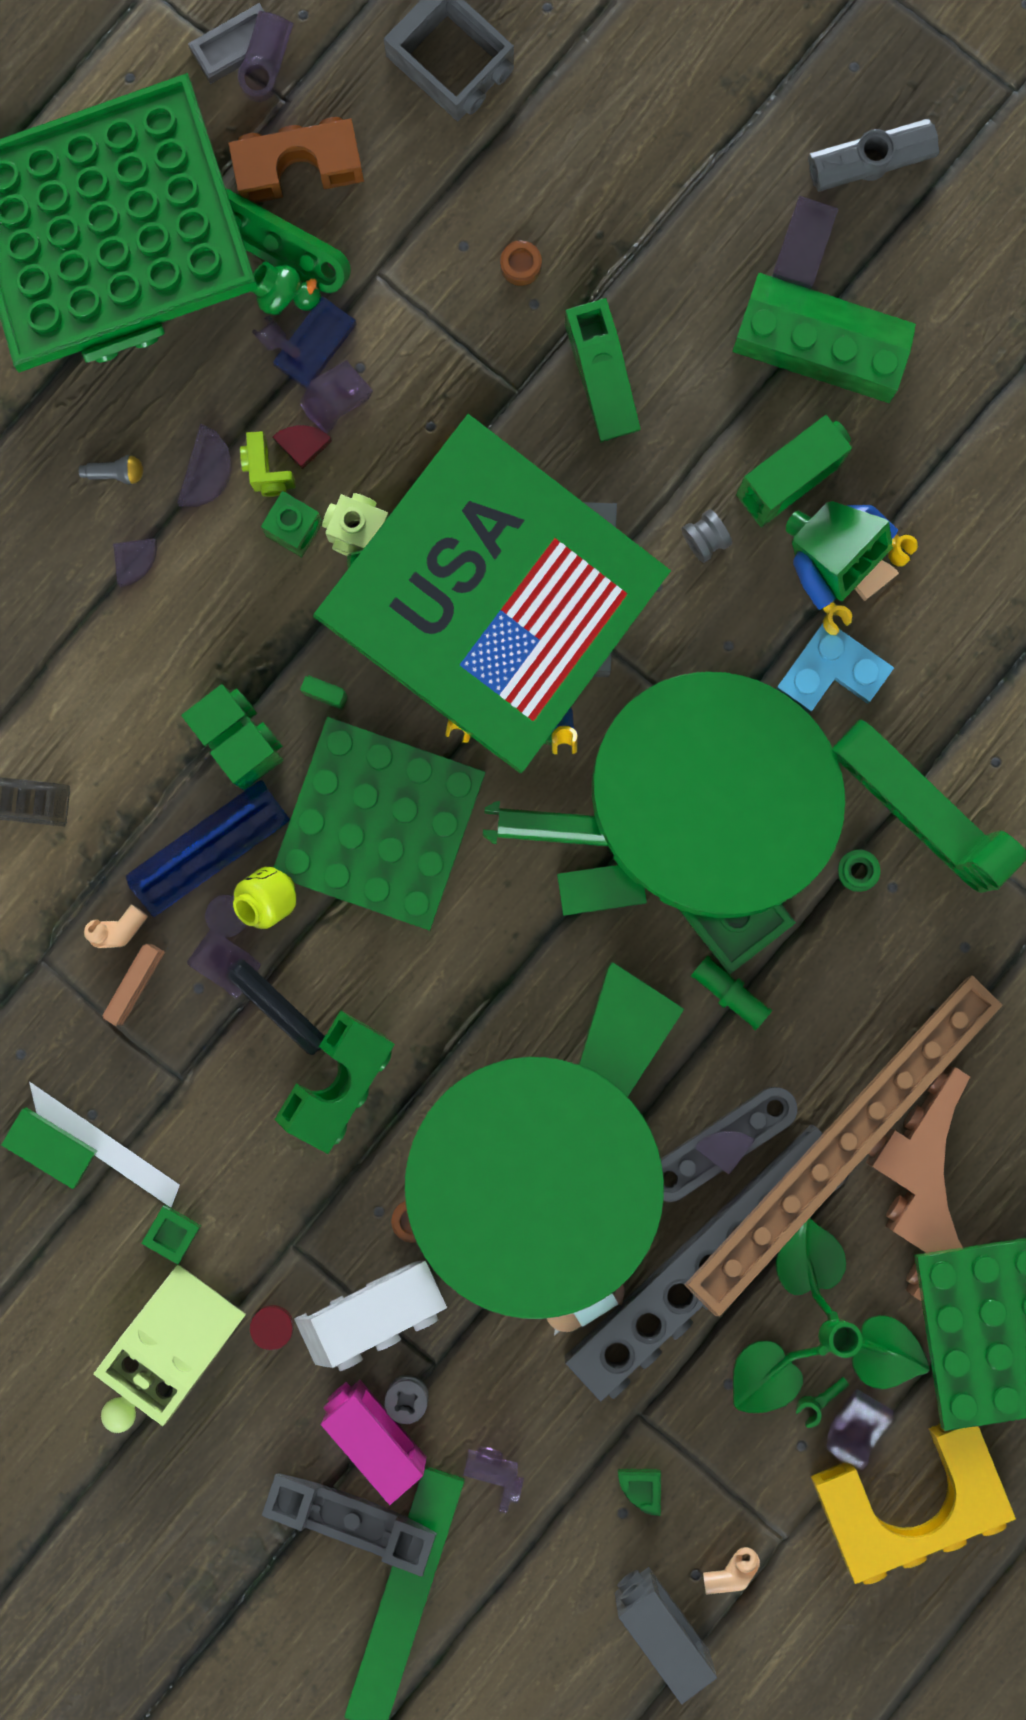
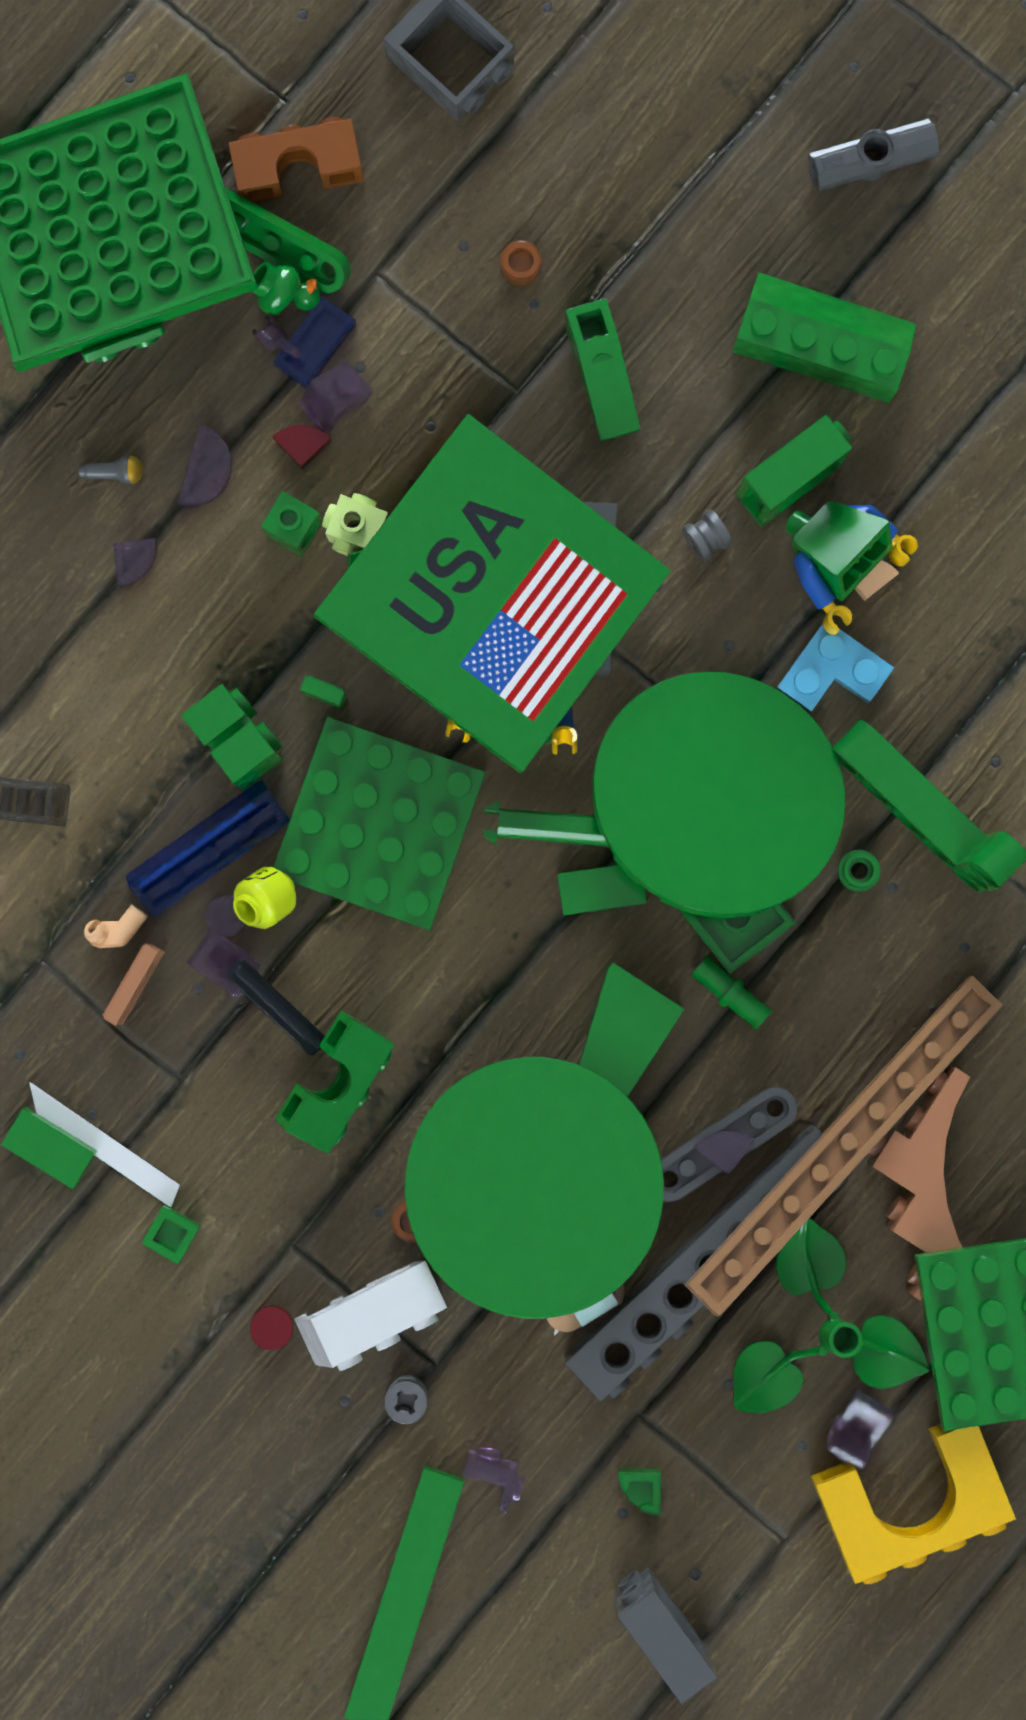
(173, 1344): yellowish green slope -> none
(226, 45): flat silver tile -> none
(256, 460): lime bracket -> none
(265, 53): clear purple piece -> none
(350, 1520): dark grey slope -> none
(373, 1440): dark pink window -> none
(736, 1574): light nougat arm -> none
(805, 242): clear purple tile -> none
(820, 1401): green hand -> none

